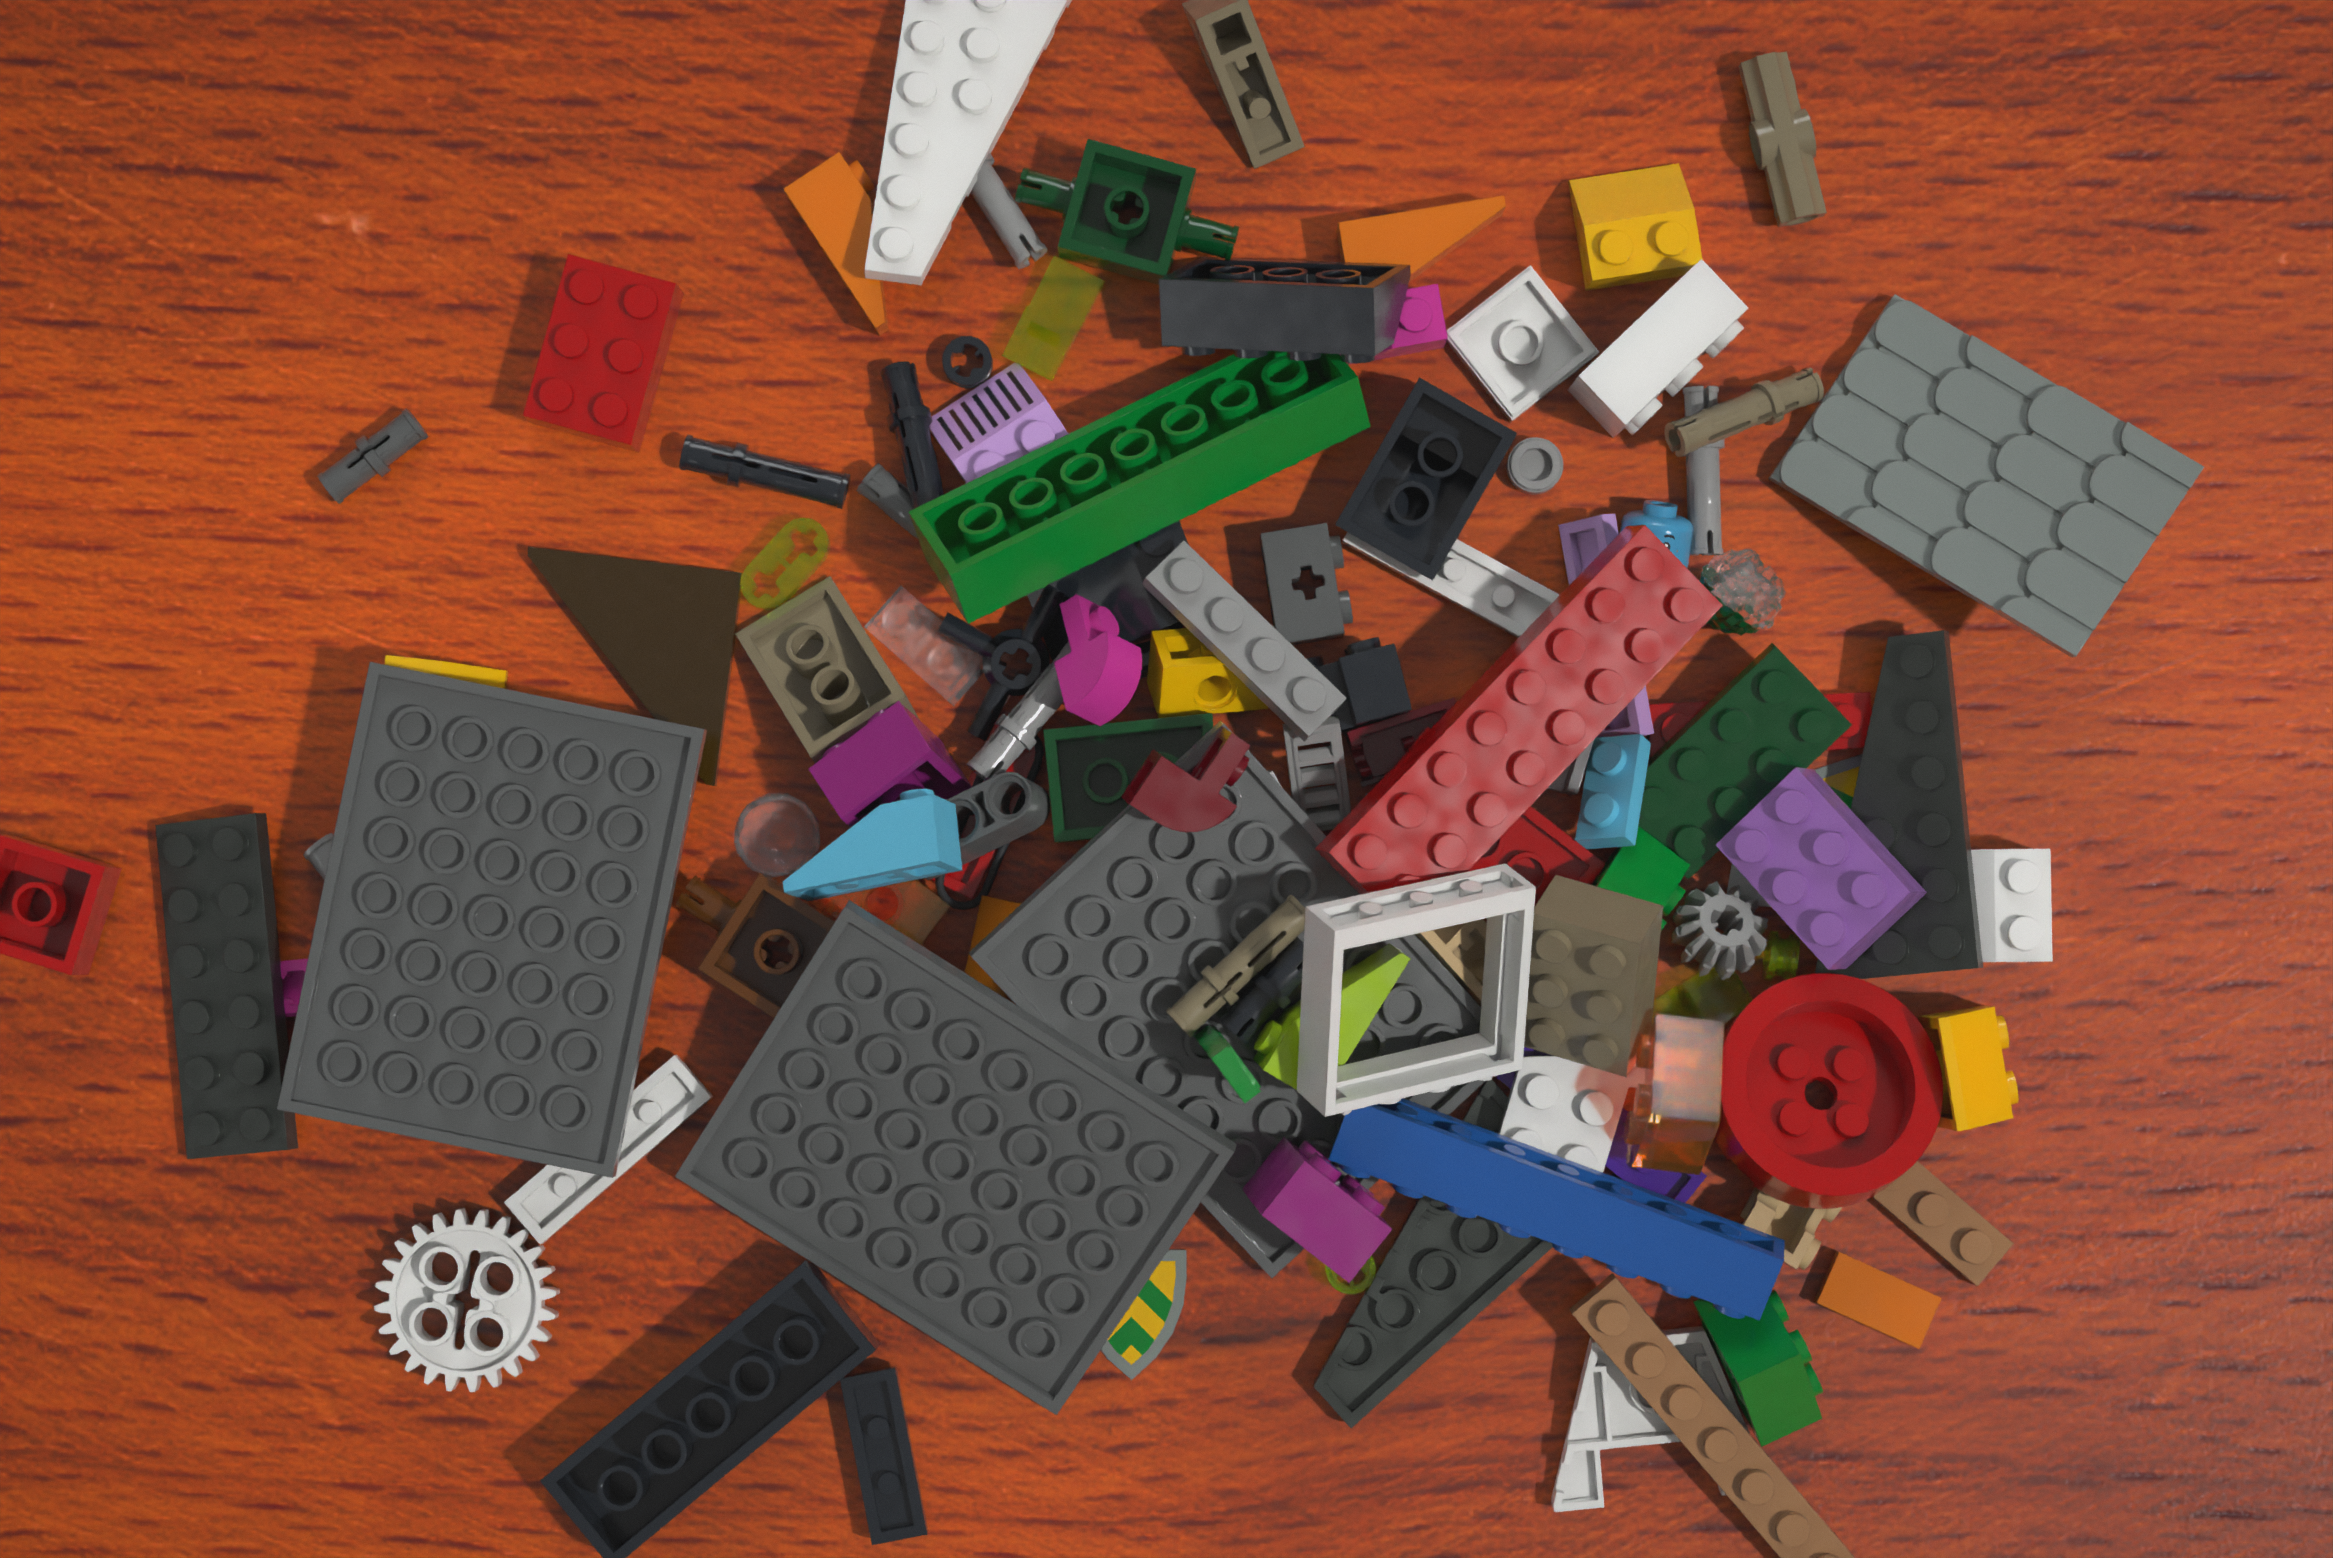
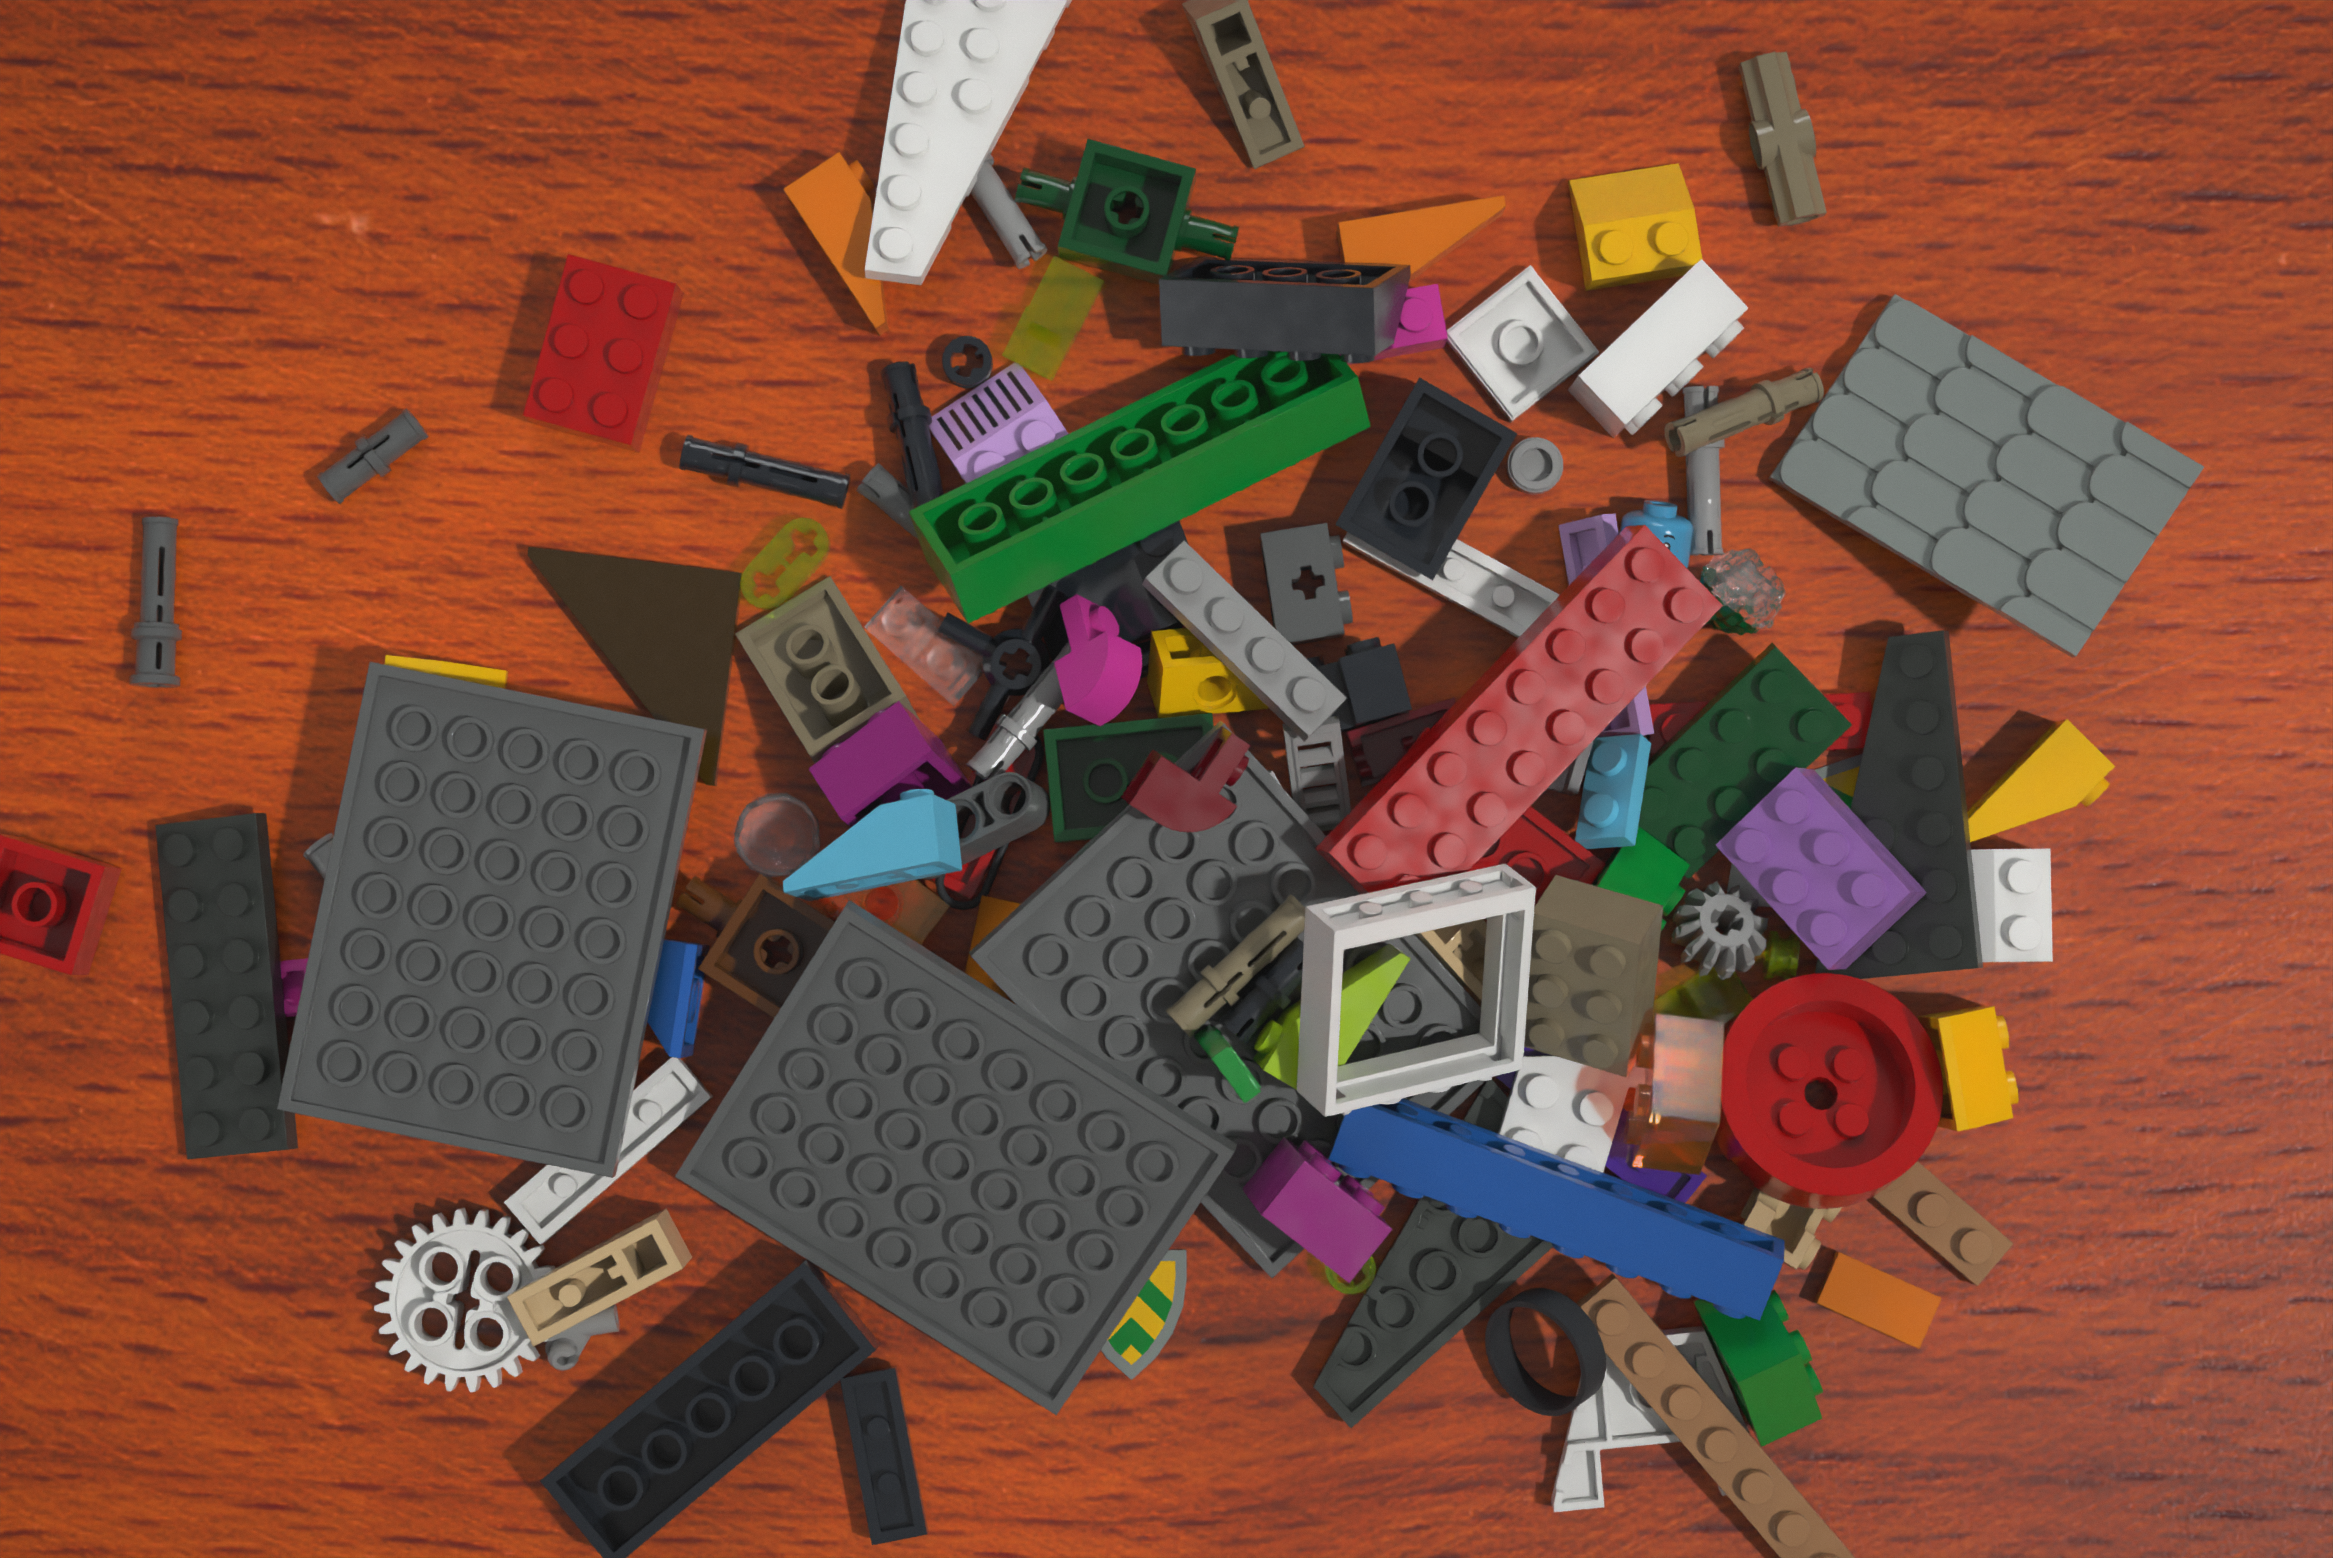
(156, 631): none -> dark grey pin
(567, 1346): none -> light grey arm
(600, 1277): none -> tan slope
(678, 996): none -> blue slope
(1579, 1331): none -> black tyre
(2045, 780): none -> yellow slope

